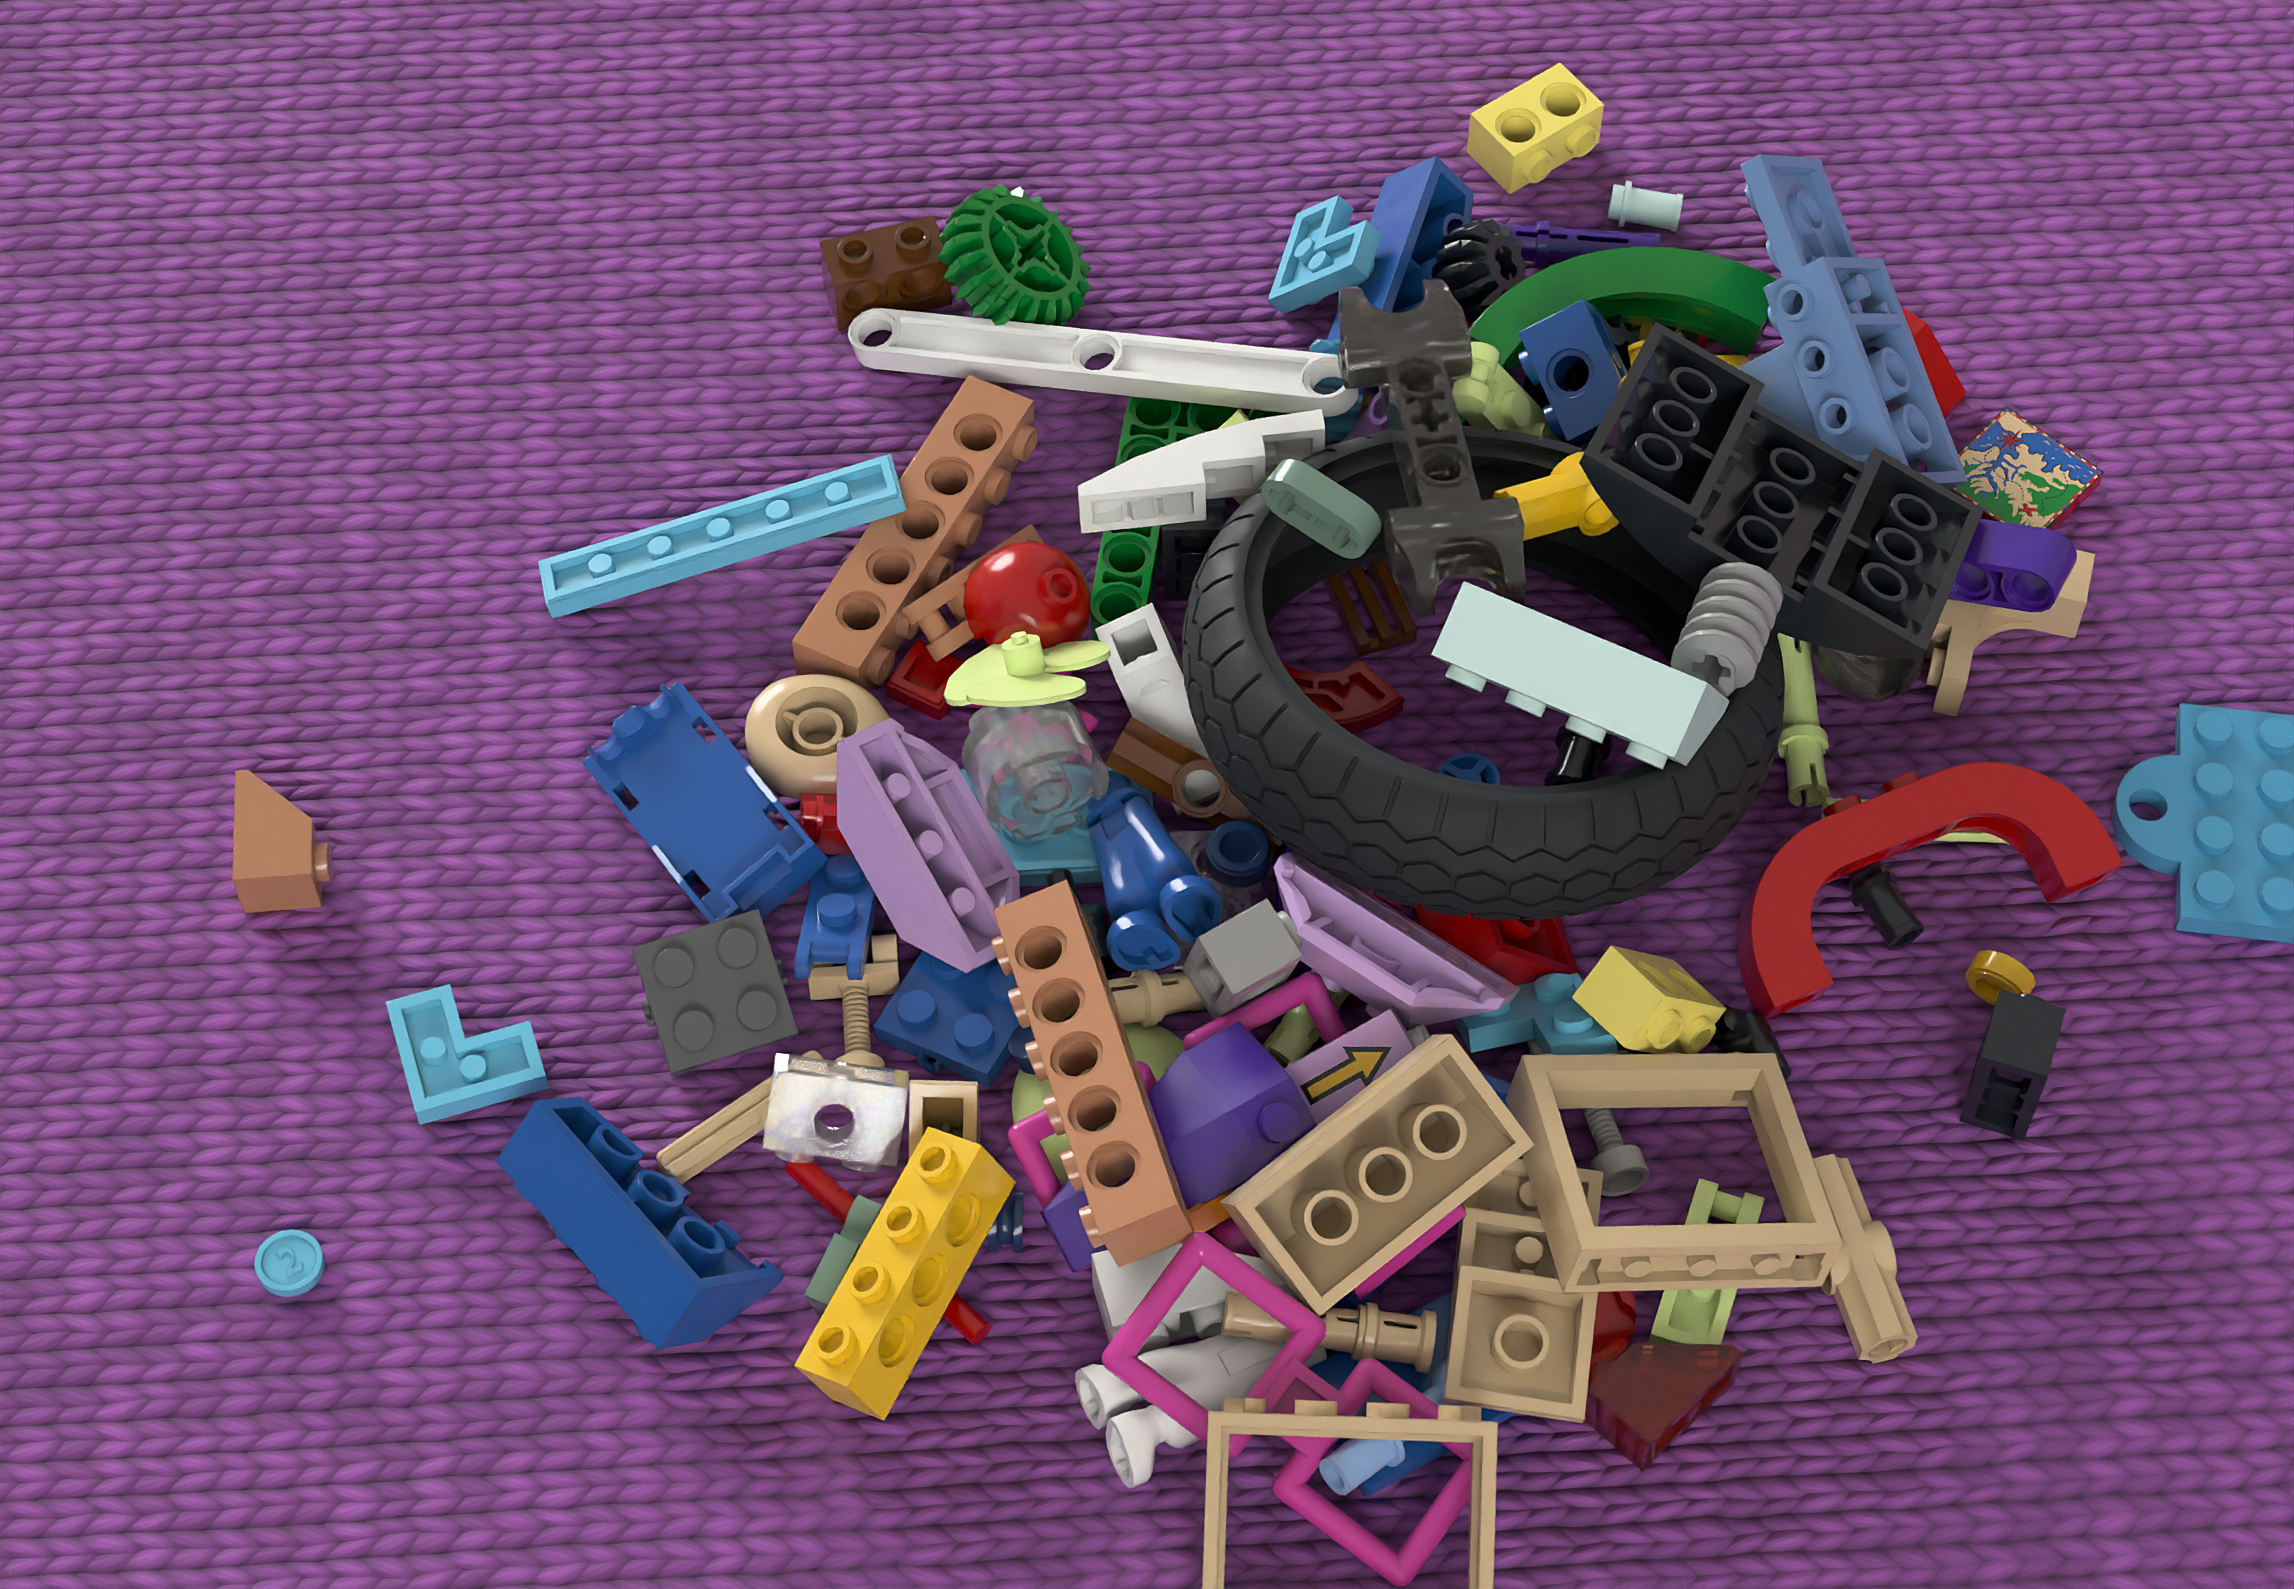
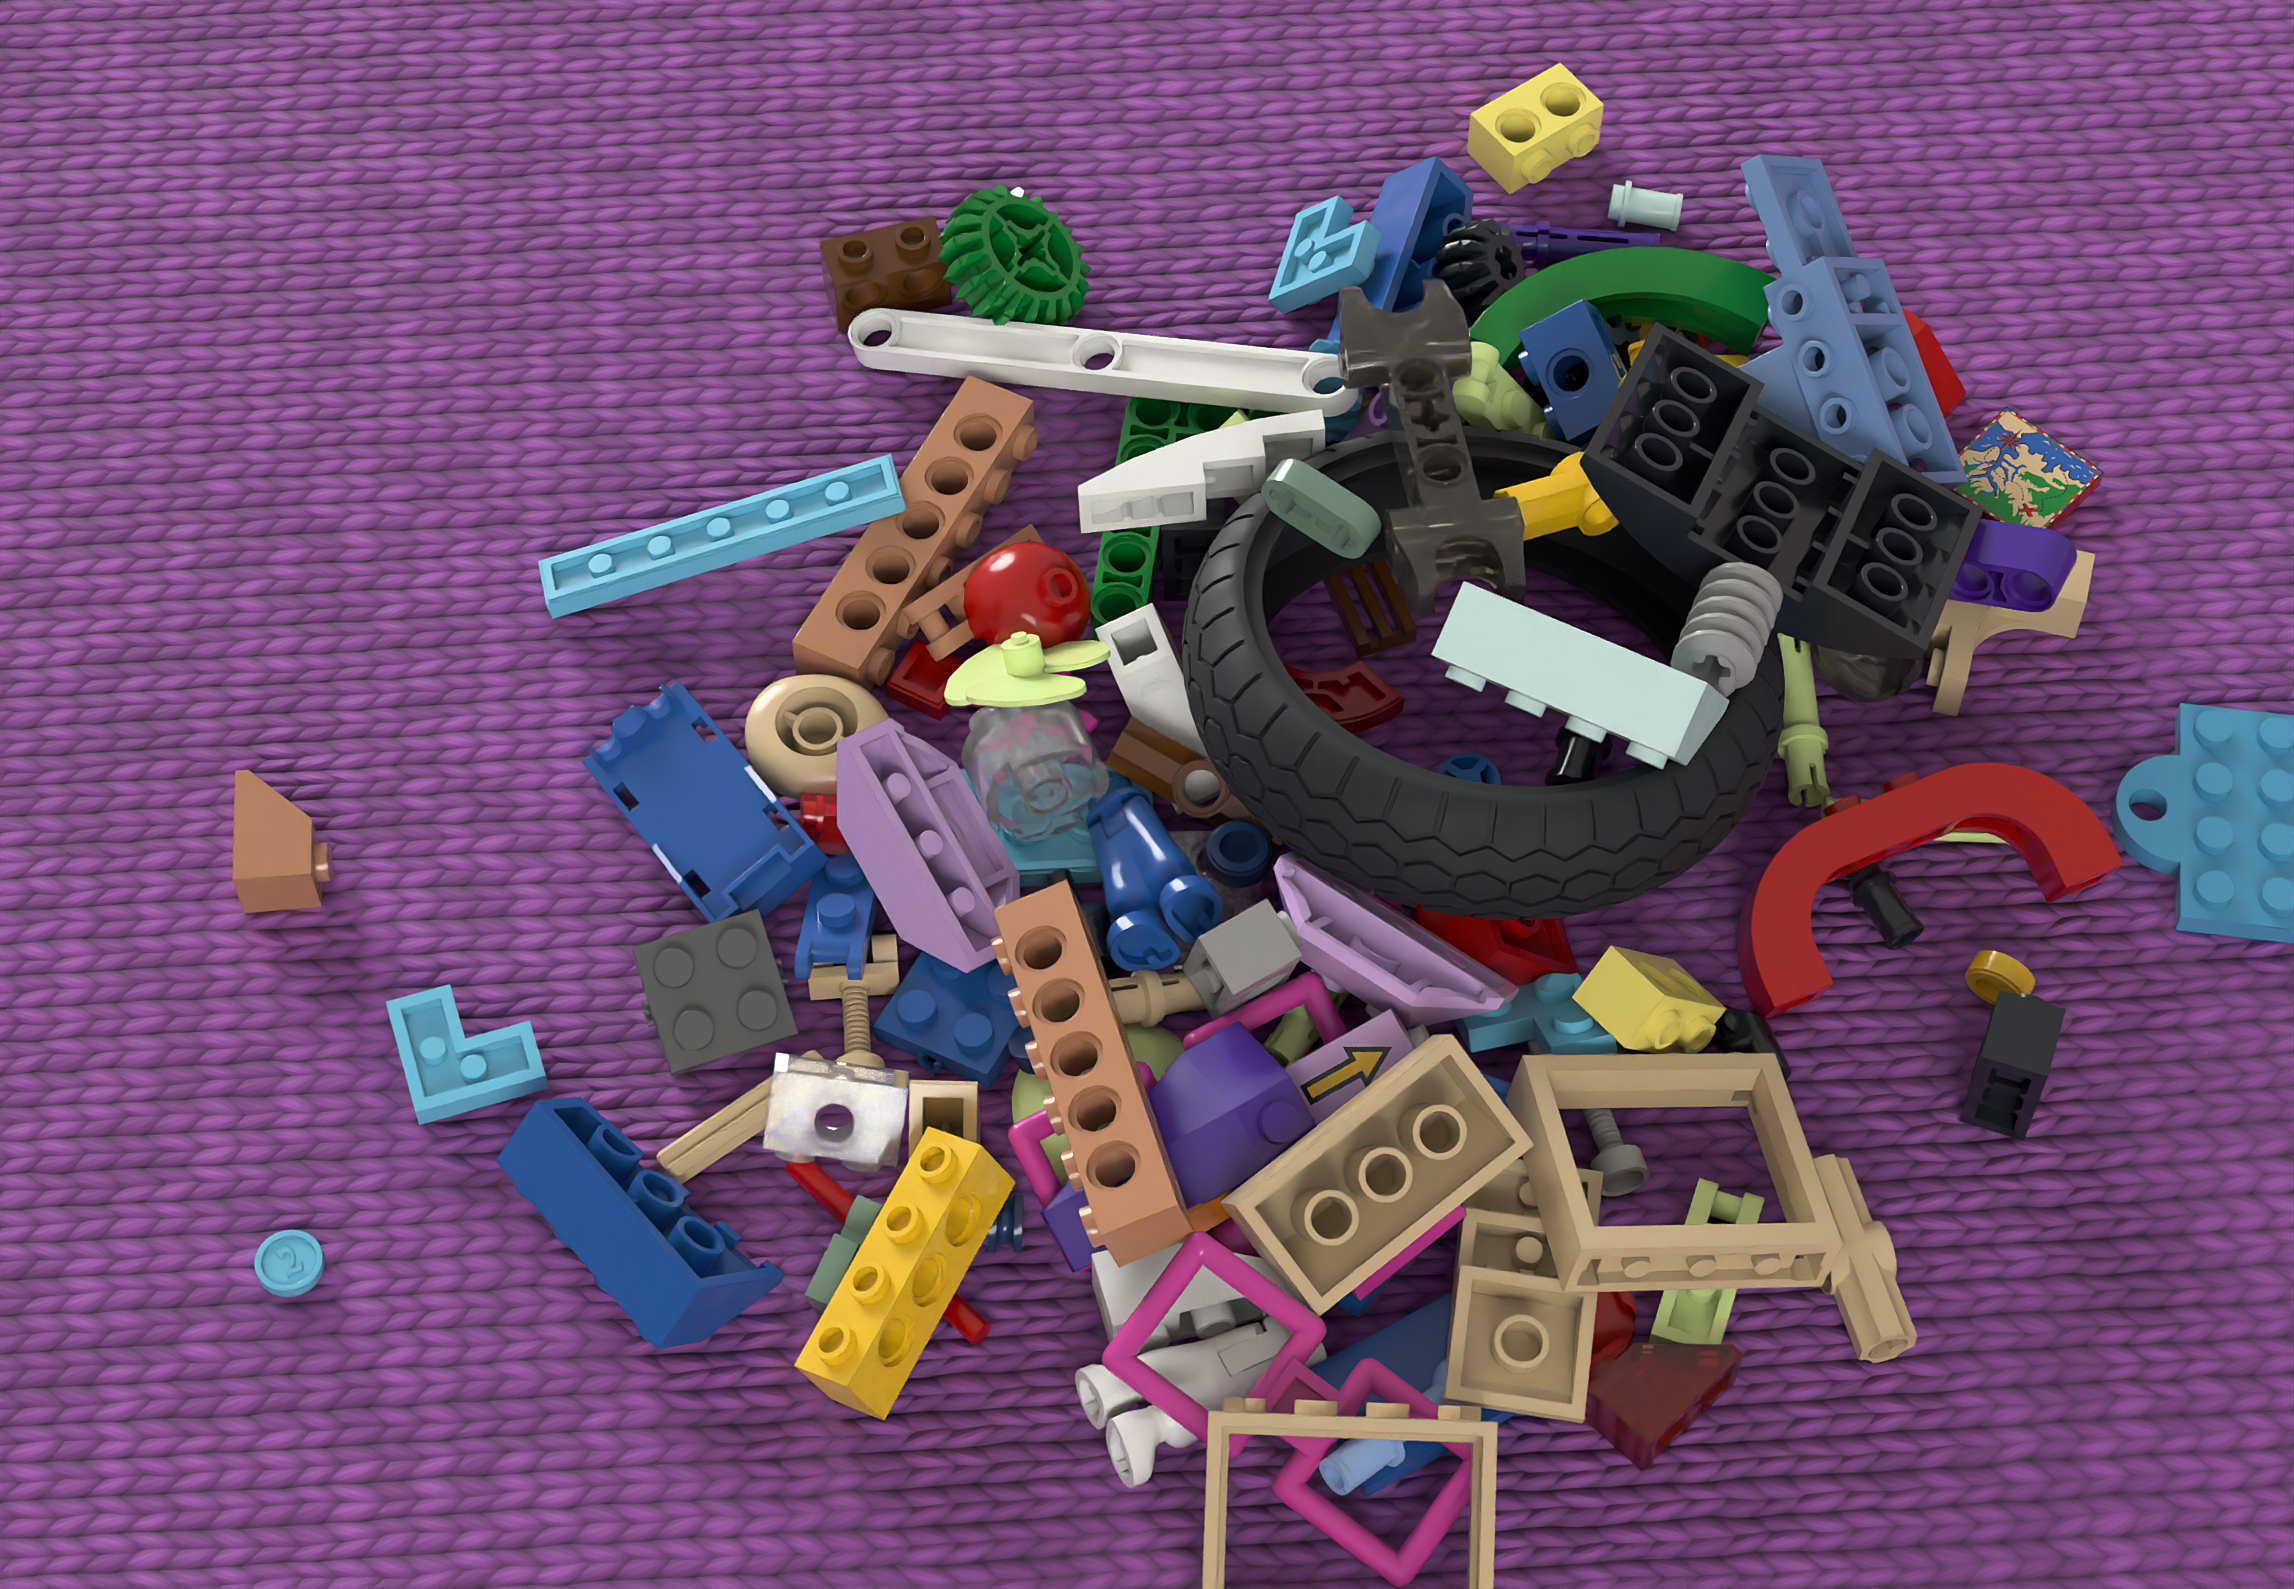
(1360, 1331): tan pin -> none

